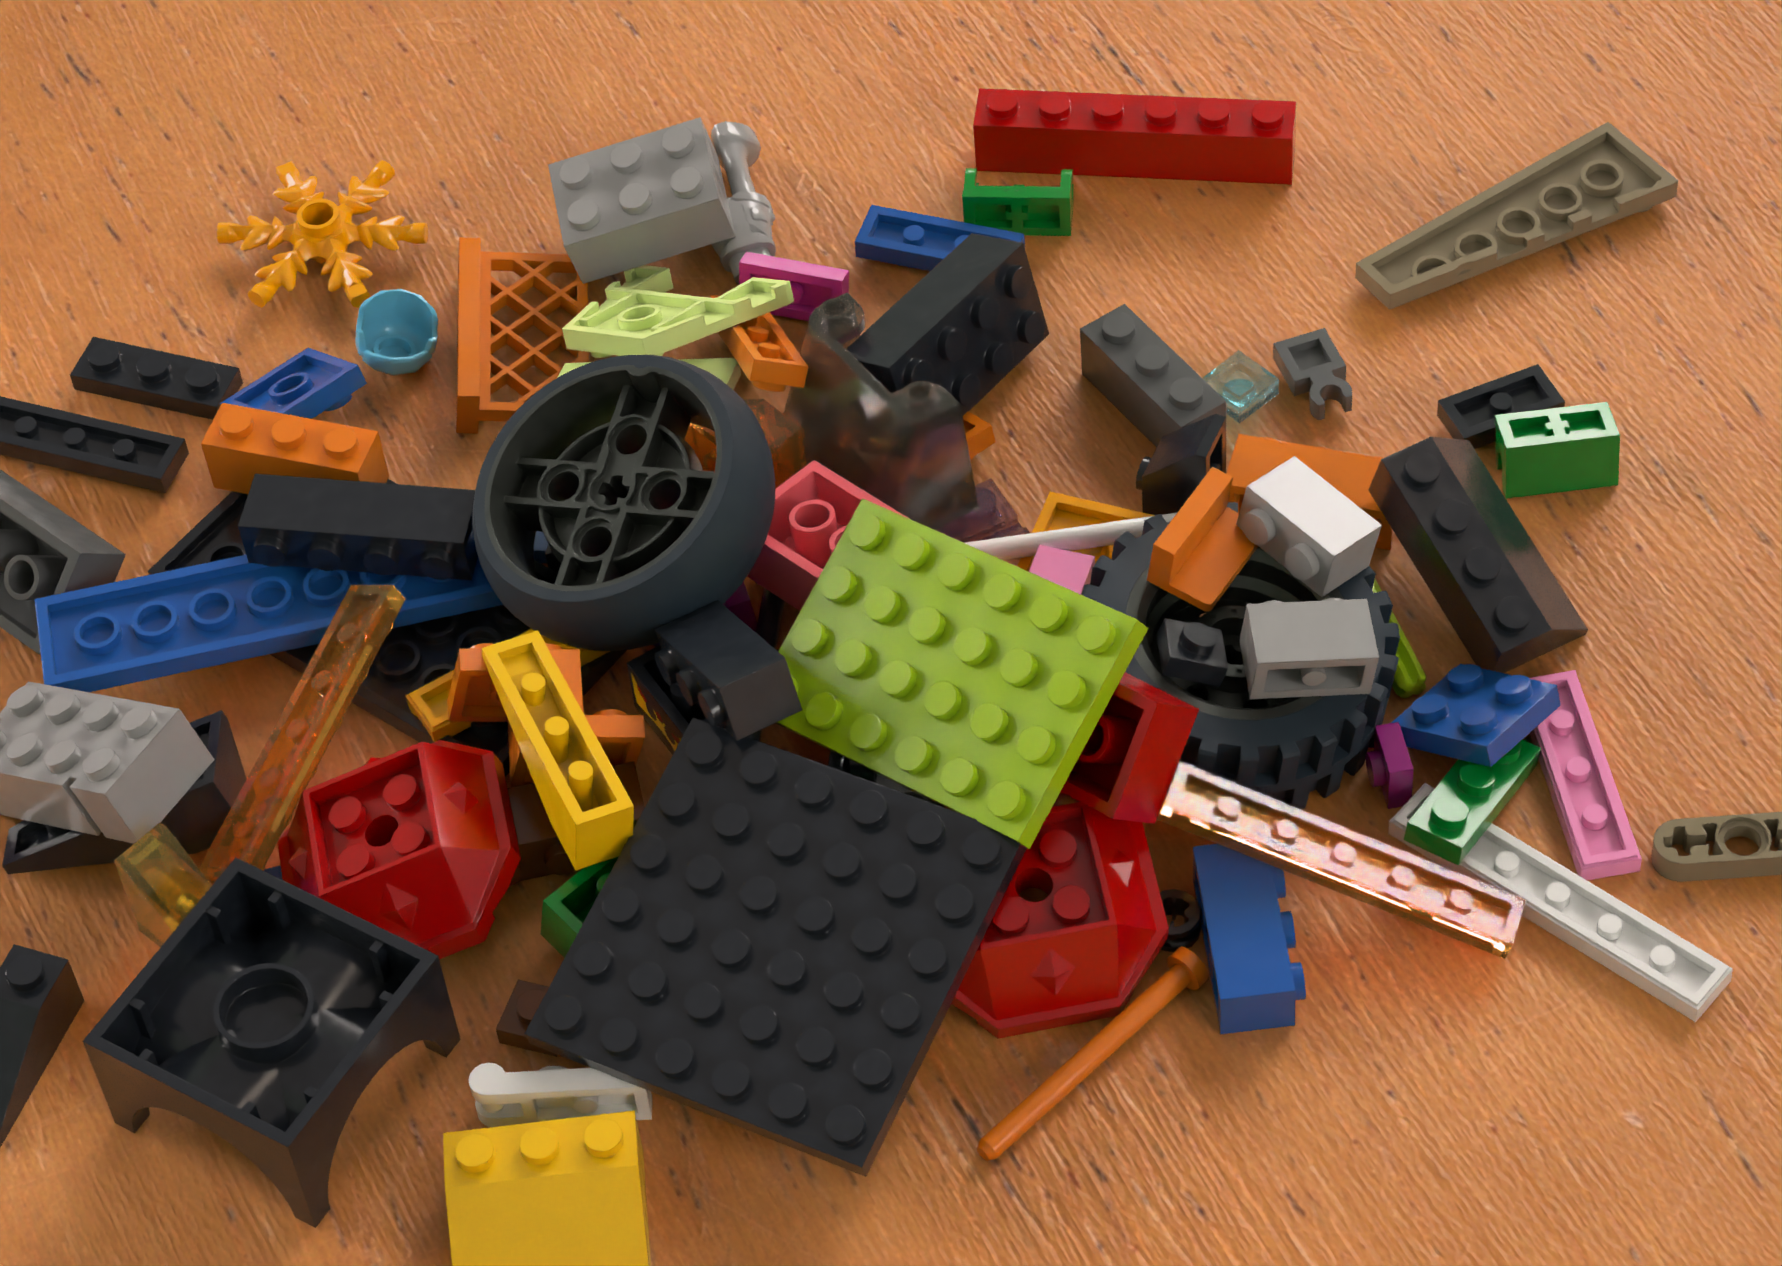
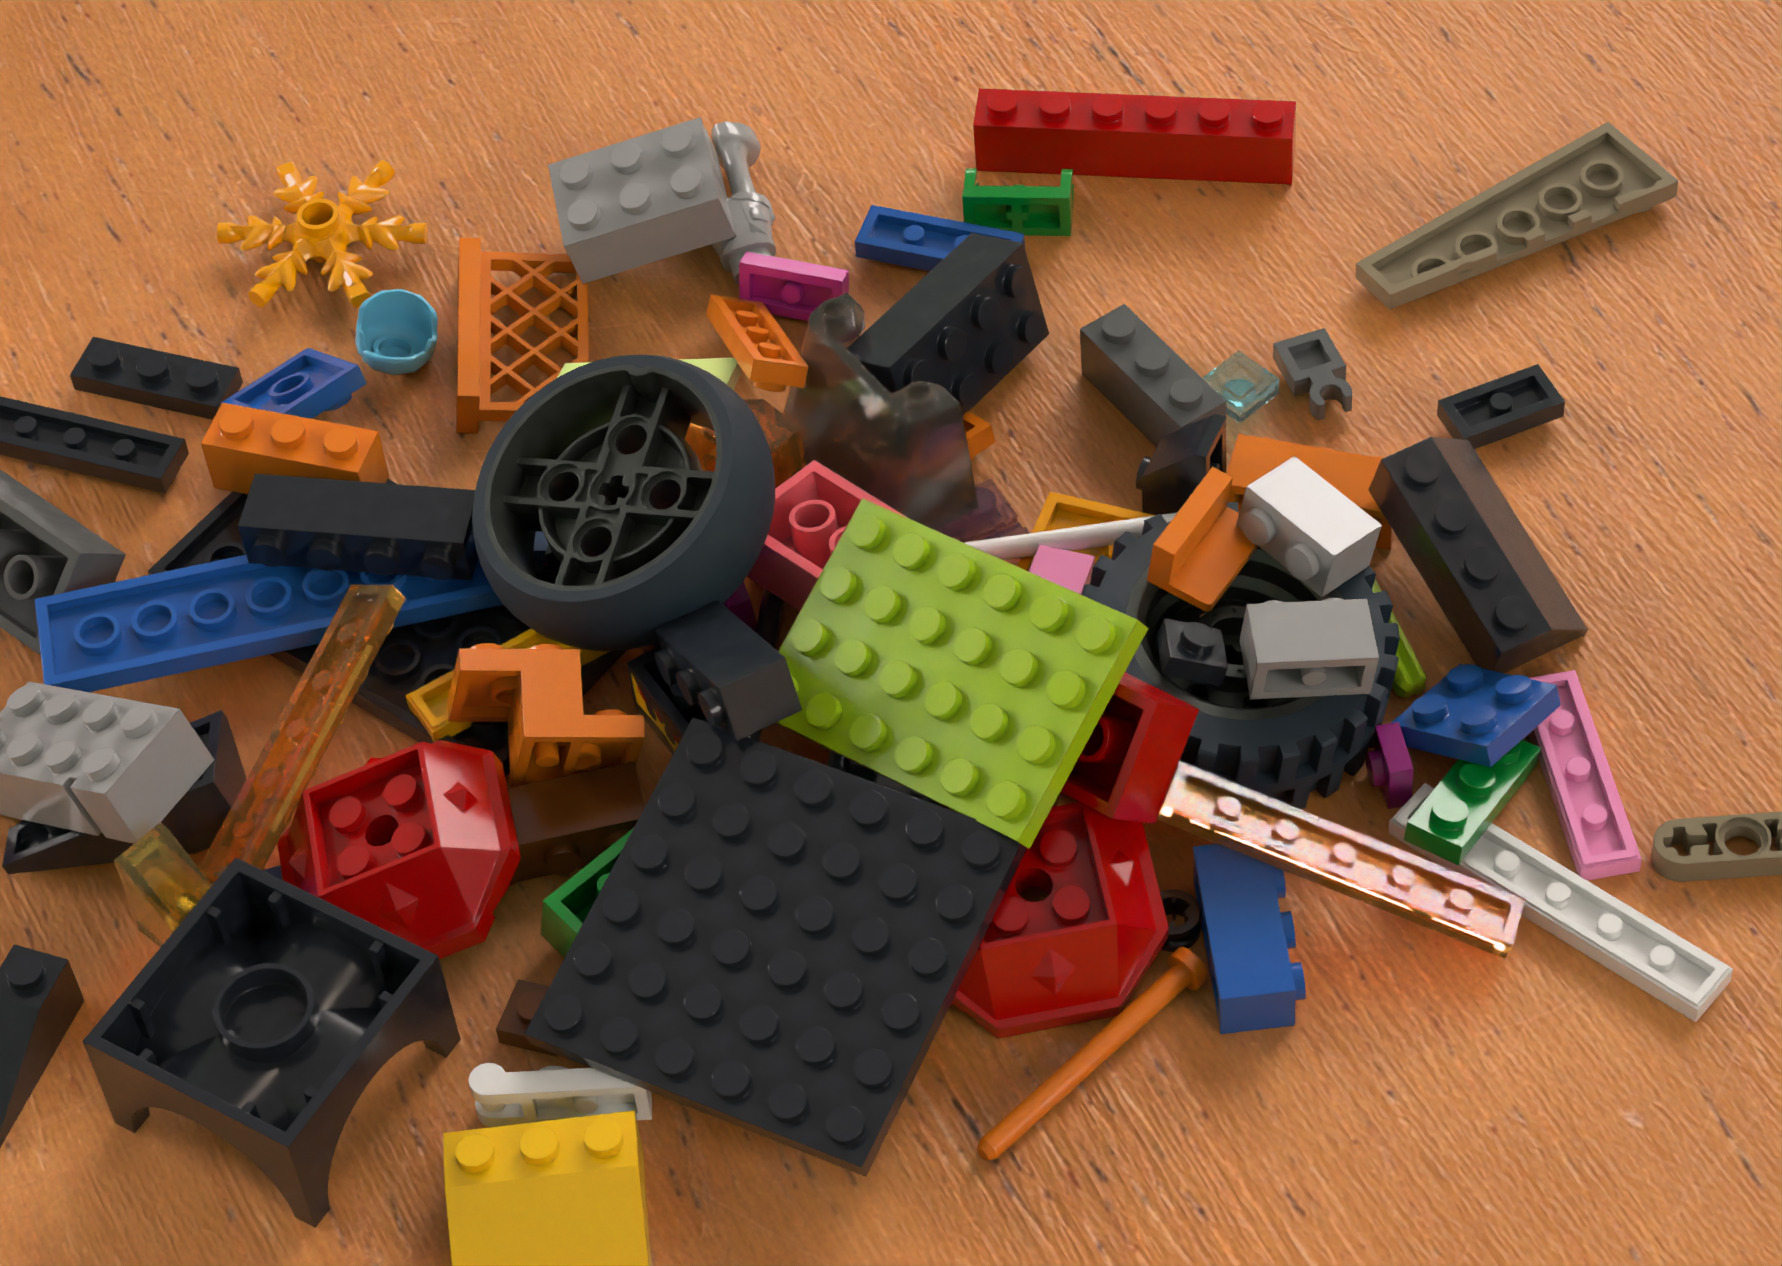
(561, 751): yellow slope -> none
(650, 322): yellowish green wing -> none
(1557, 450): green hinge -> none

